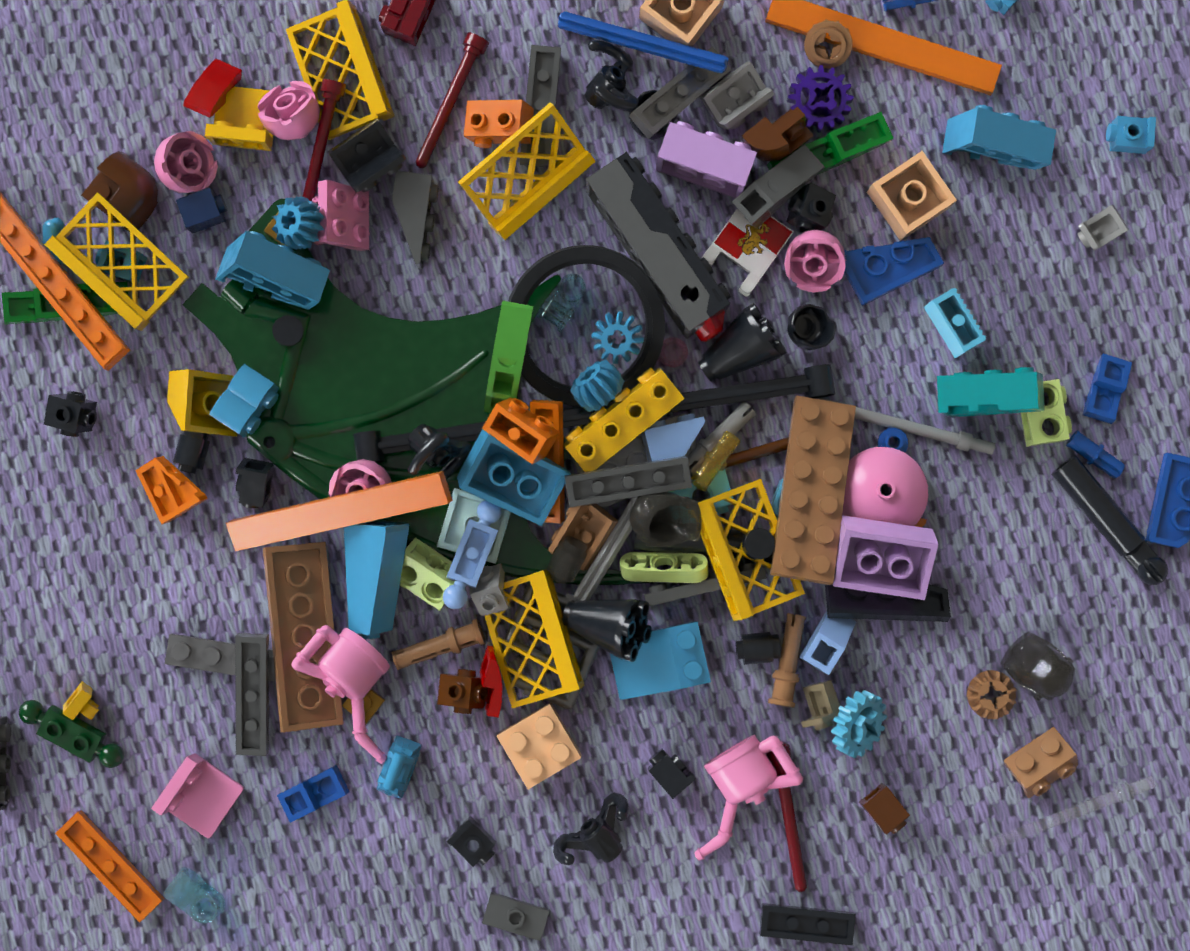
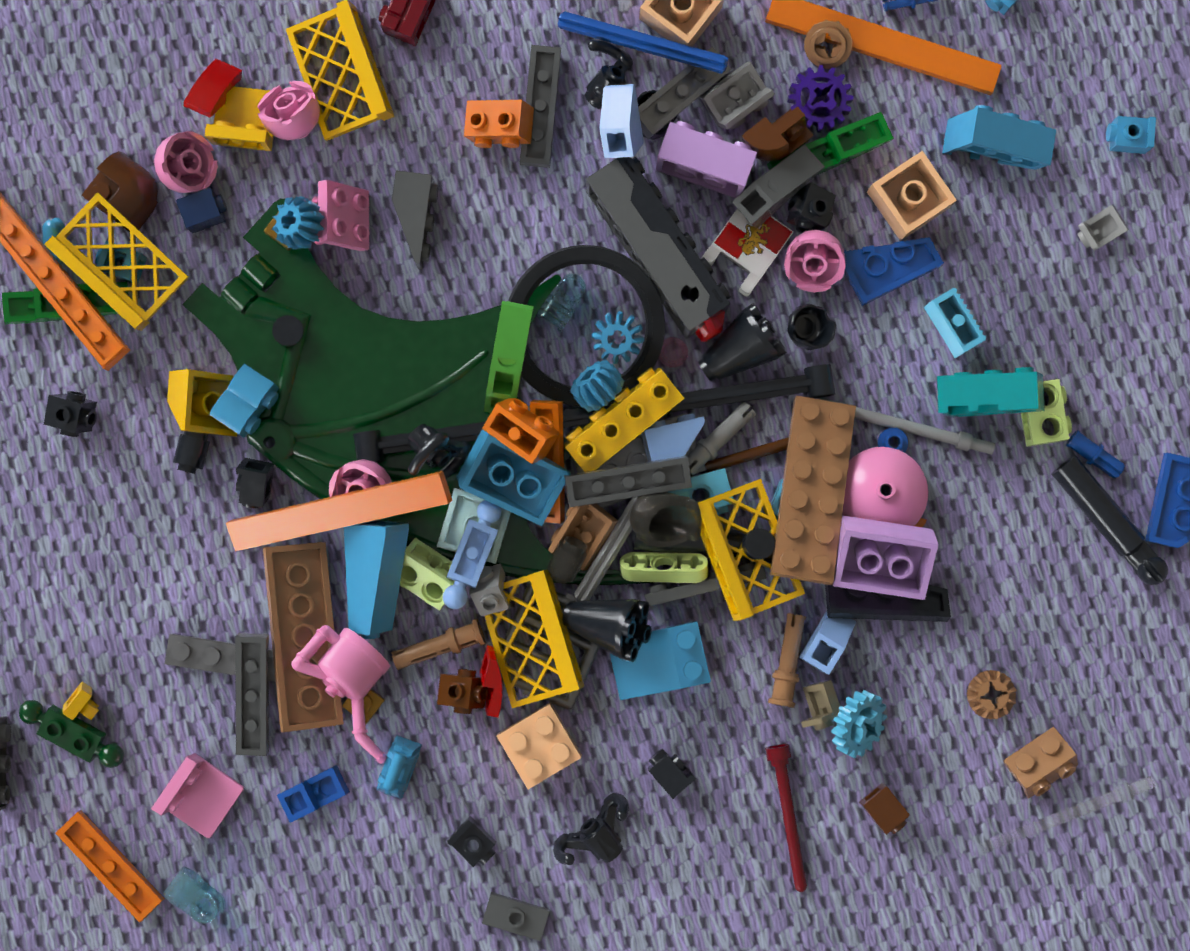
(168, 489): orange wing -> none
(274, 269): dark azure wedge -> none
(332, 93): dark red piece -> none
(367, 156): black bracket -> none
(474, 47): dark red piece -> none
(544, 187): yellow fence -> none
(620, 122): none -> light blue slope
(715, 461): clear yellow pin -> none
(746, 775): bright pink piece -> none
(758, 648): black brick -> none
(807, 924): black plate -> none
(1039, 667): clear smoke helmet -> none
(1106, 388): blue slope -> none

